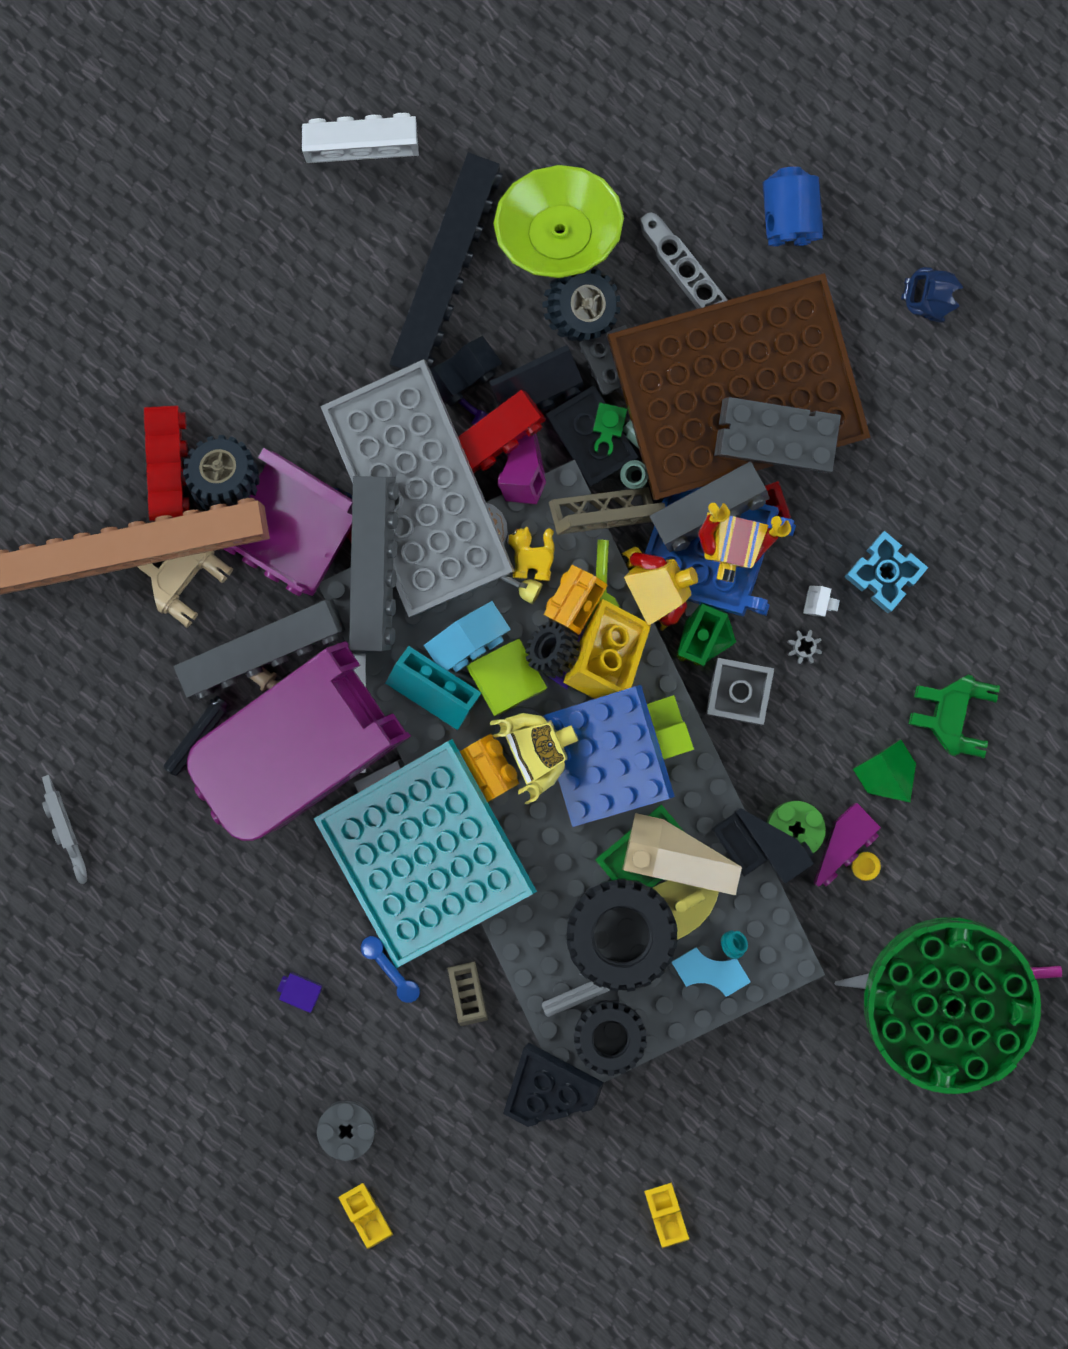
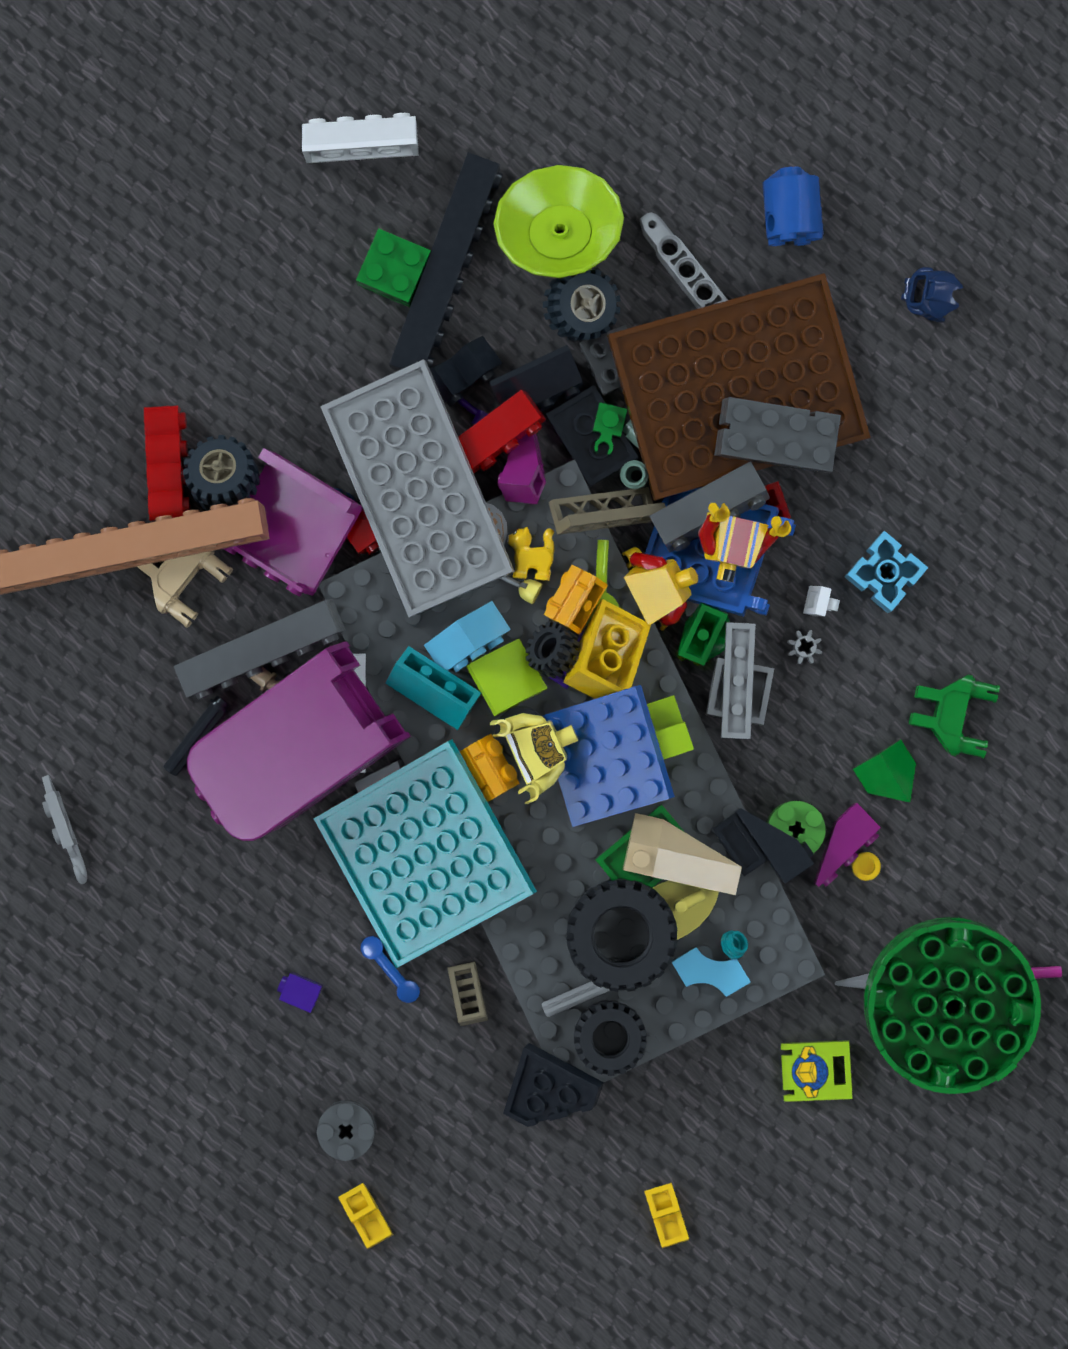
(372, 563): dark grey brick -> none
(393, 267): none -> green brick
(738, 680): none -> light grey plate
(811, 1071): none -> lime container

